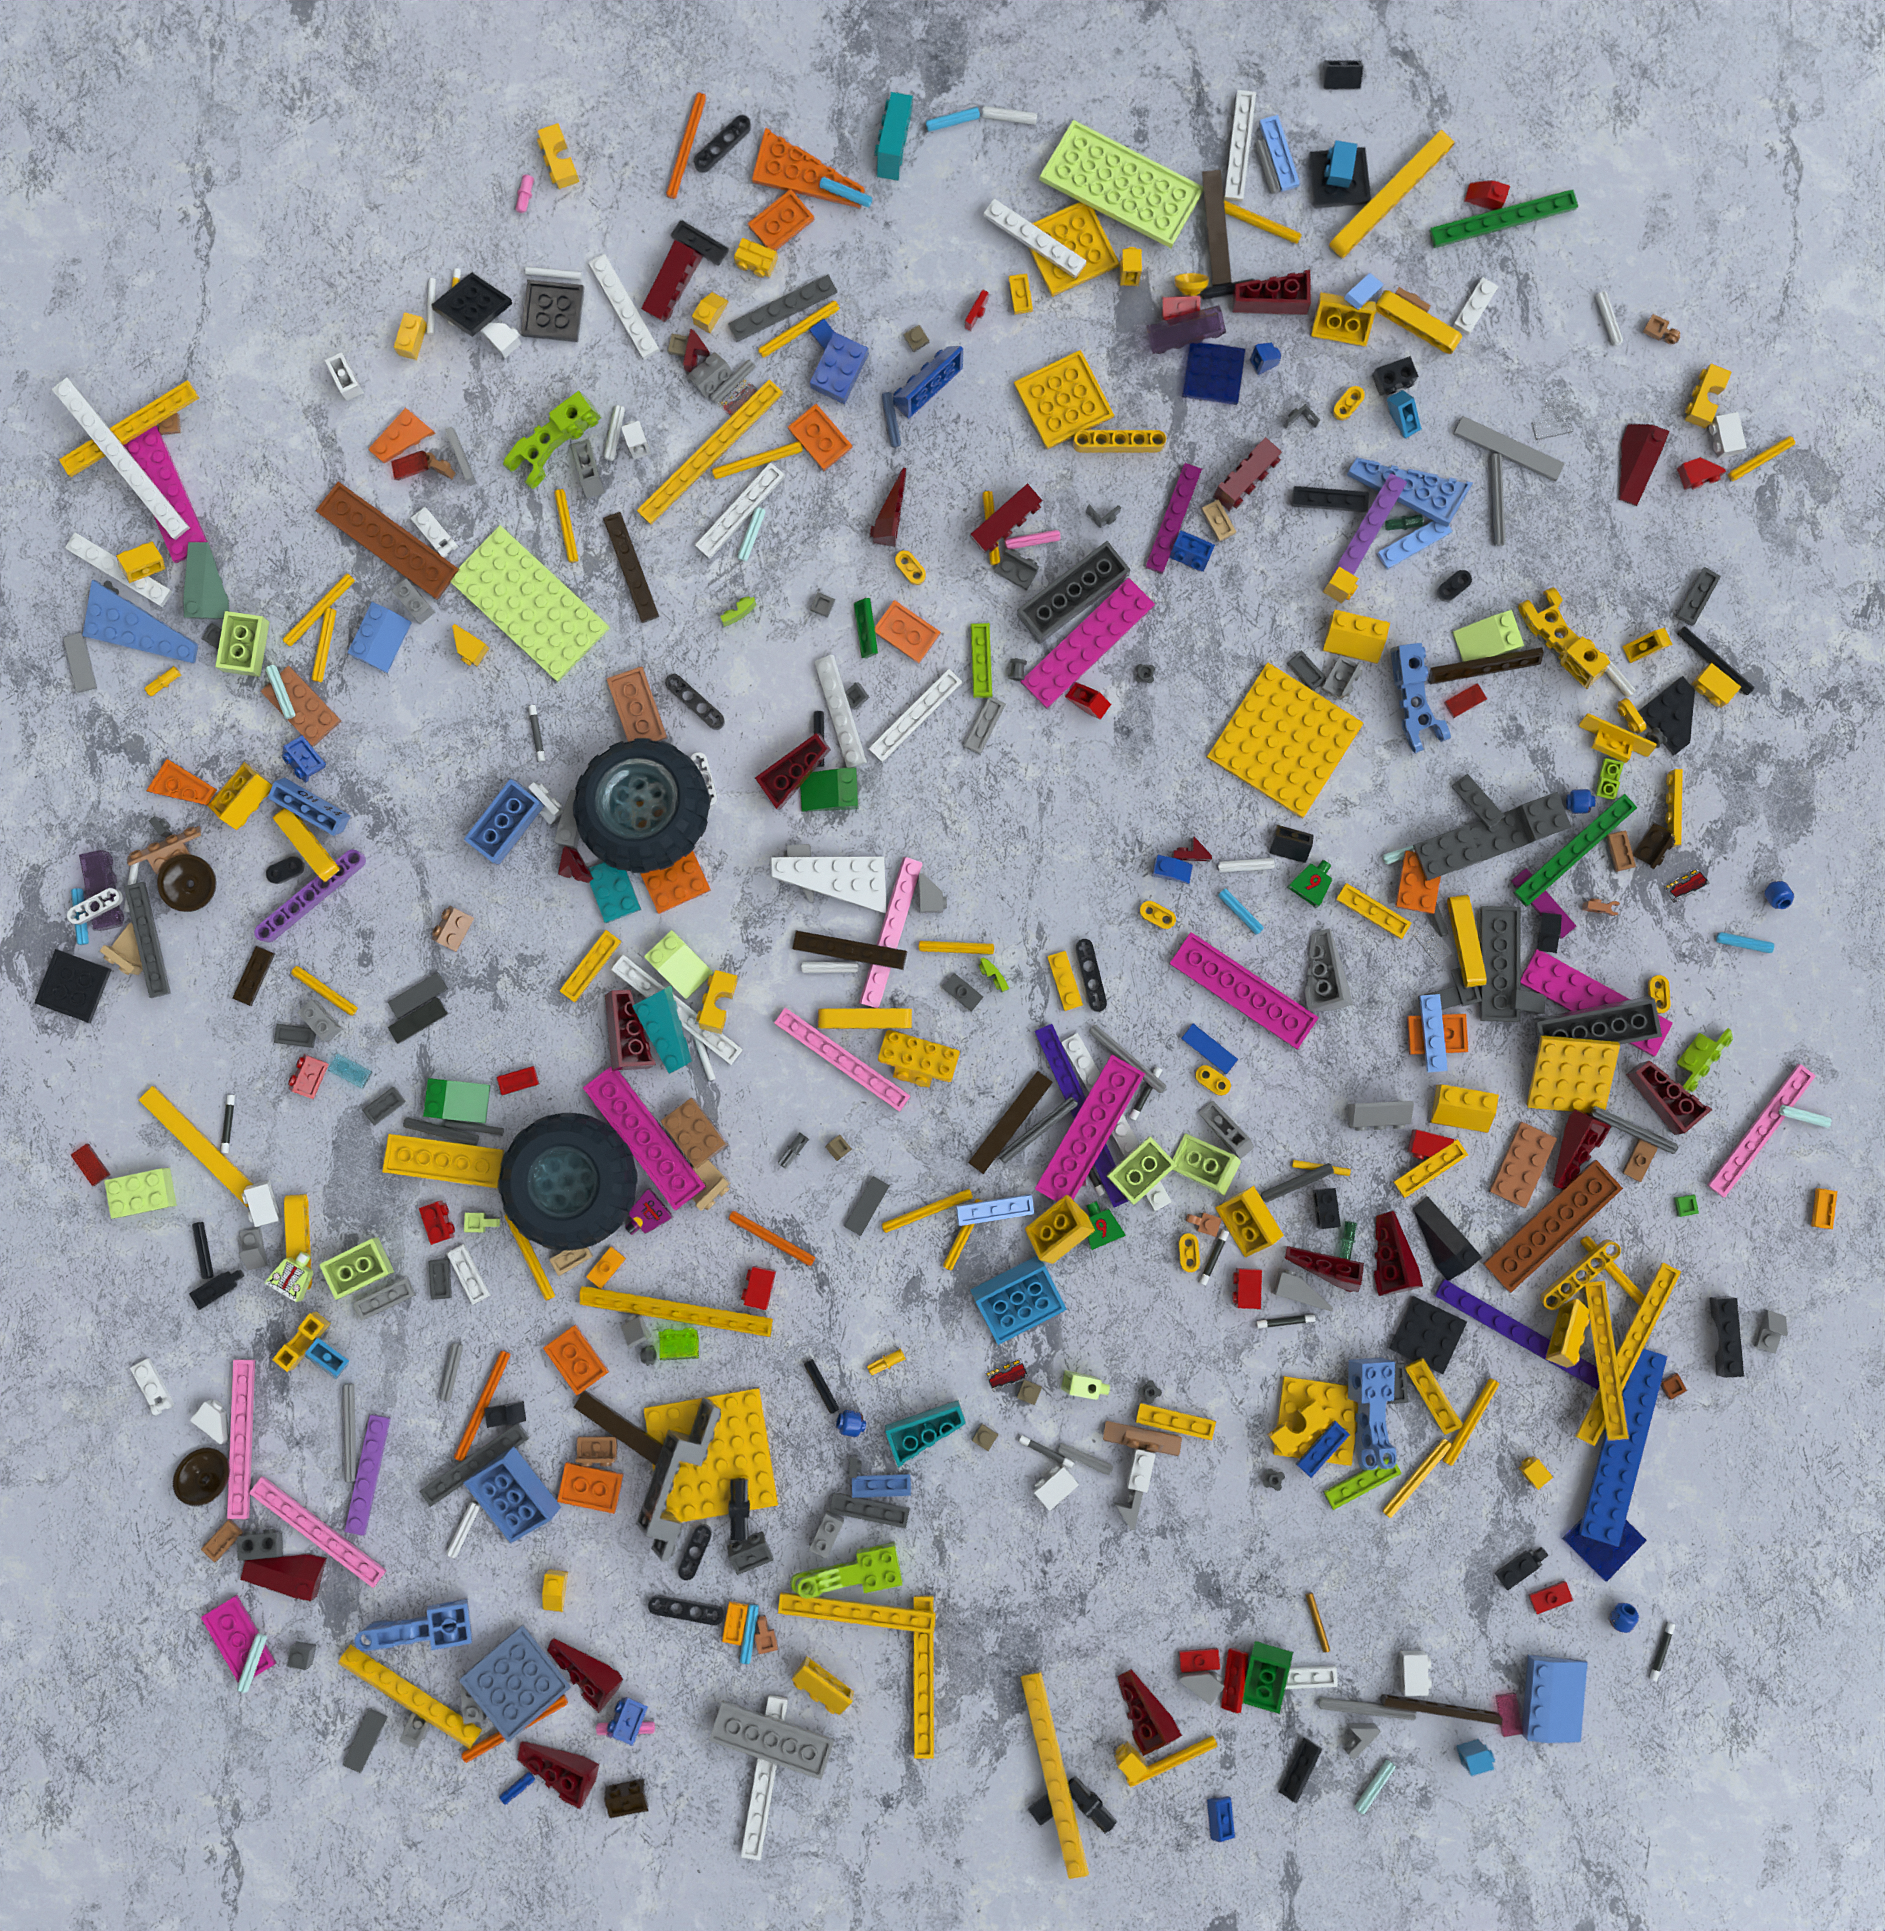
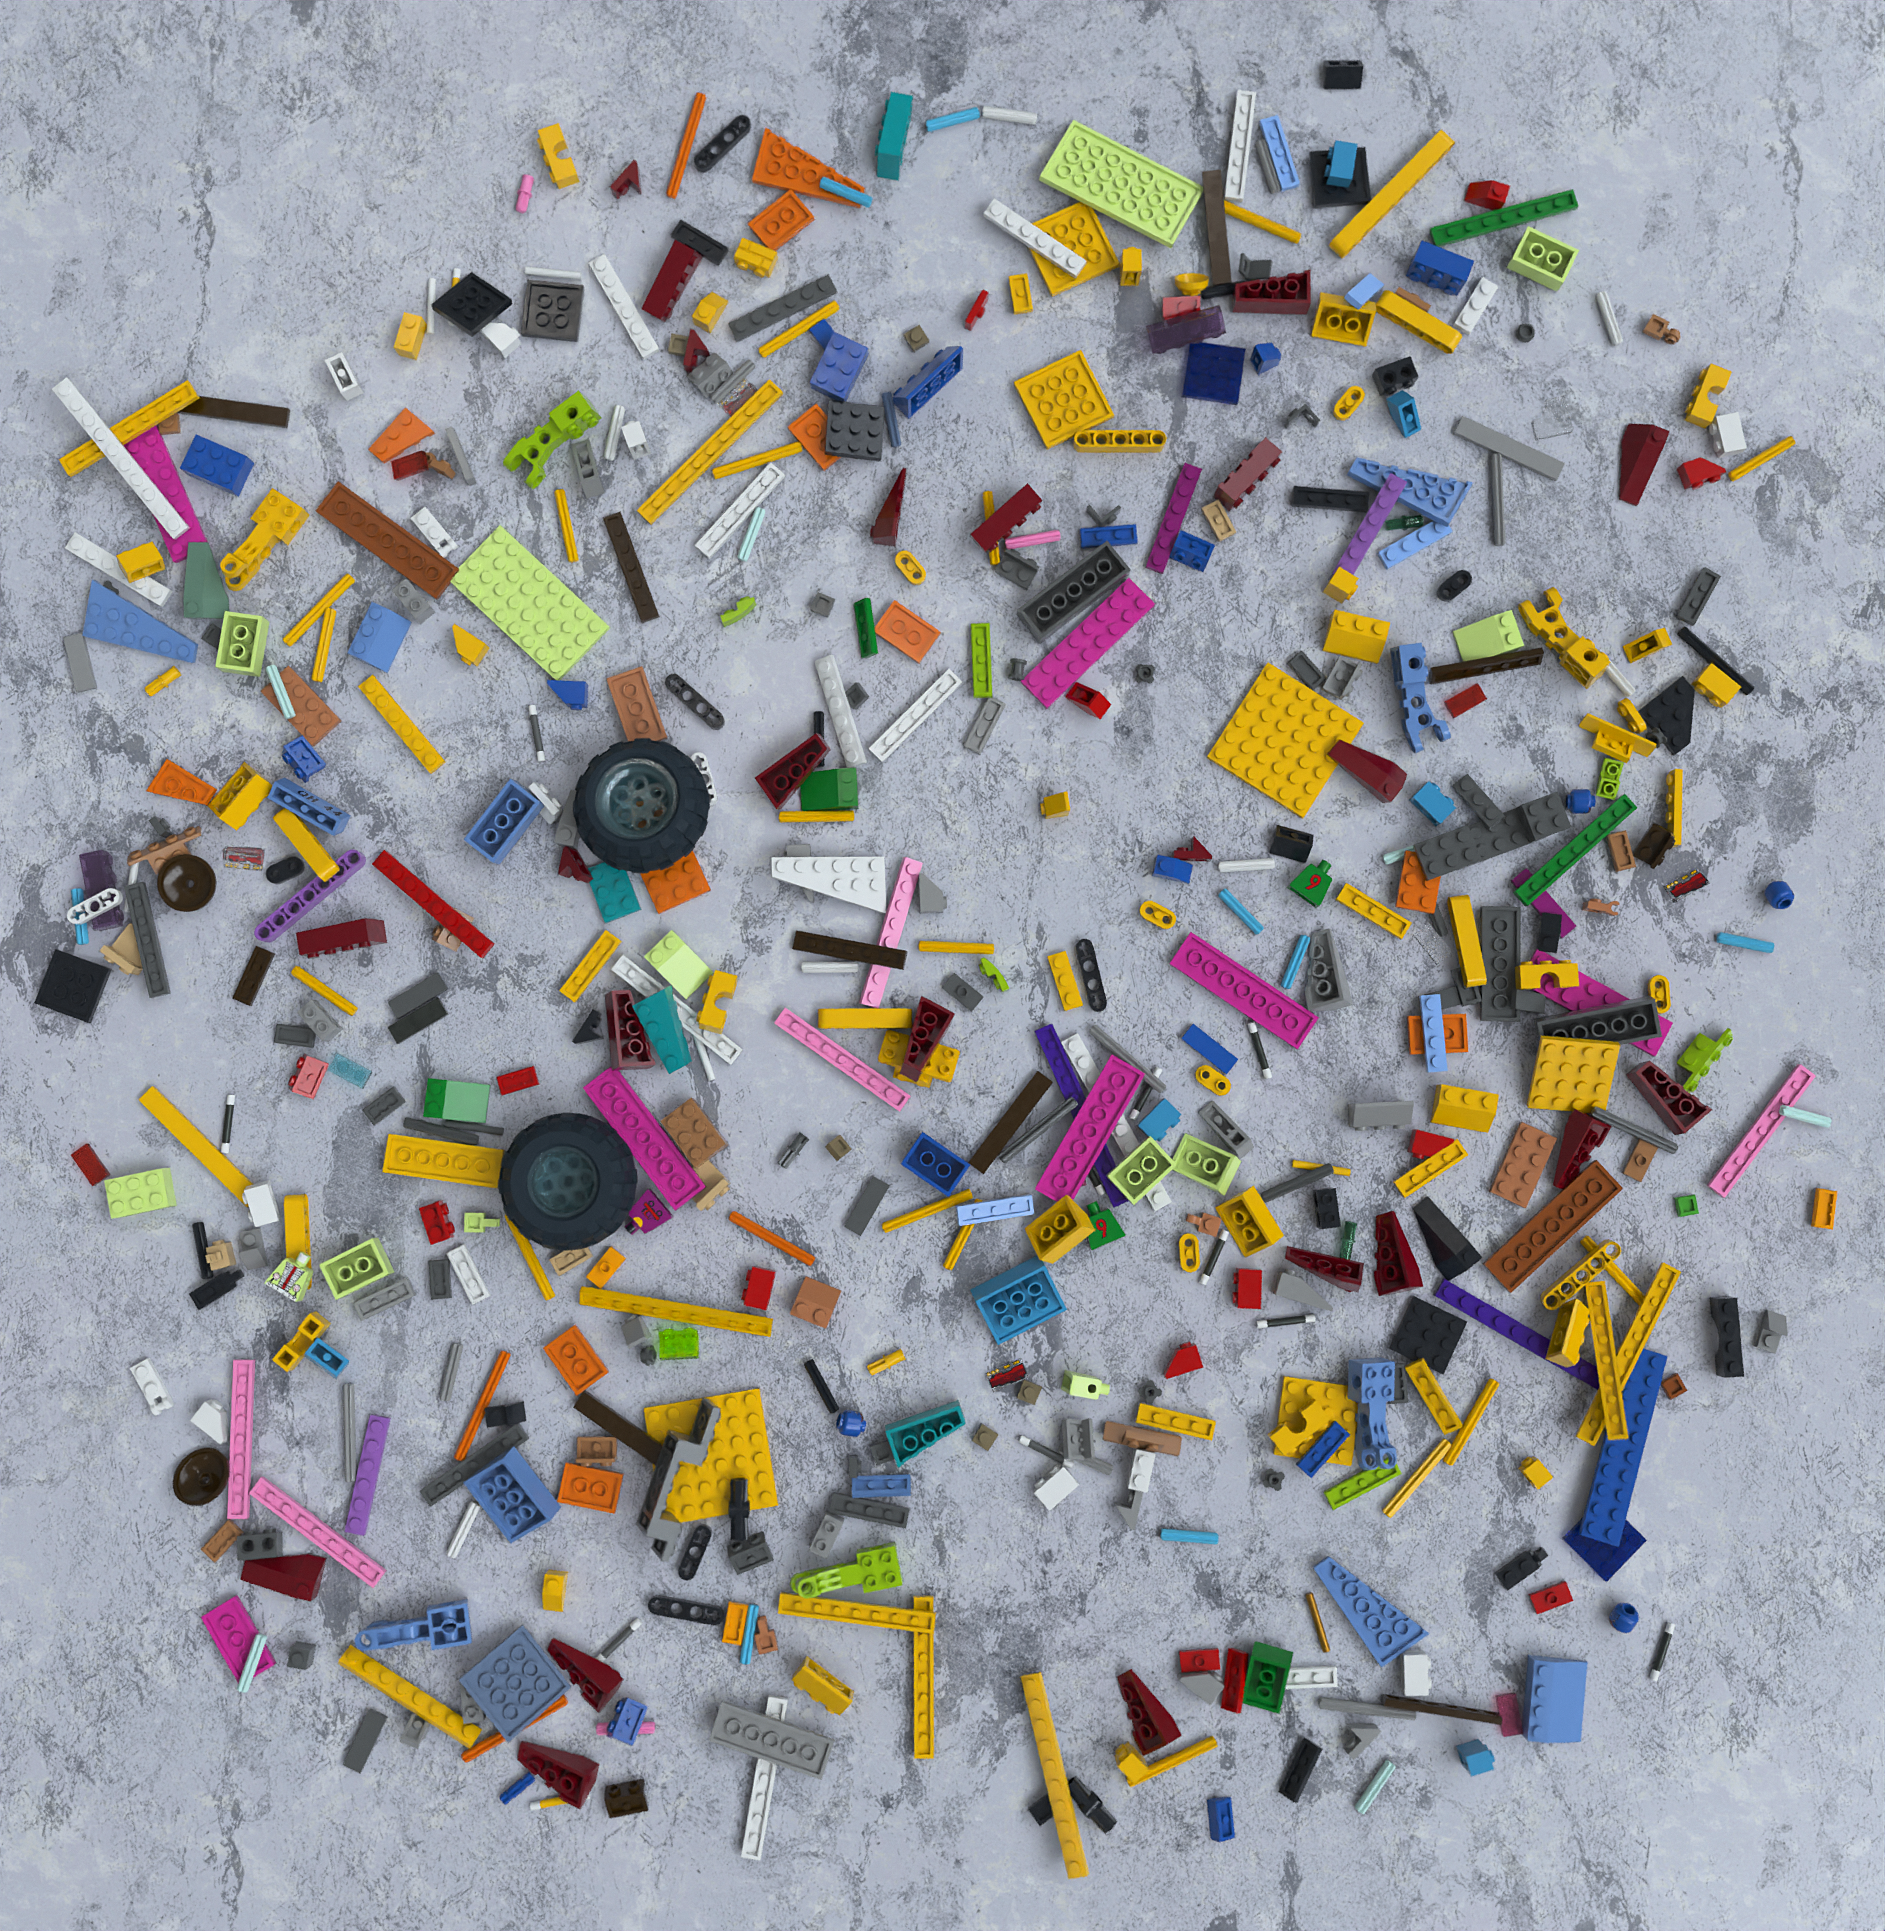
(217, 465): none -> blue brick
(220, 1255): none -> tan brick
(238, 411): none -> dark brown tile
(243, 857): none -> clear slope
(276, 521): none -> yellow brick
(341, 937): none -> dark red wedge
(402, 724): none -> yellow plate
(433, 904): none -> red plate
(548, 1803): none -> yellow bar
(572, 693): none -> blue slope
(585, 1033): none -> black slope
(619, 1640): none -> dark grey bar
(627, 178): none -> dark red slope
(815, 1302): none -> nougat slope
(816, 816): none -> yellow axle
(854, 430): none -> black plate
(882, 1452): none -> dark grey plate
(927, 1032): none -> dark red wedge
(935, 1164): none -> blue brick
(1055, 805): none -> yellow slope
(1078, 1439): none -> light grey bracket
(1115, 535): none -> blue tile
(1159, 1120): none -> dark azure brick
(1183, 1360): none -> red slope
(1189, 1536): none -> medium azure axle
(1254, 269): none -> dark grey bracket
(1259, 1050): none -> pearl dark grey bar
(1295, 961): none -> medium azure axle
(1373, 772): none -> dark red wedge
(1377, 1622): none -> medium blue wing
(1433, 803): none -> dark azure brick
(1439, 268): none -> blue brick
(1525, 333): none -> dark grey plate
(1529, 975): none -> yellow arch
(1542, 259): none -> yellowish green brick

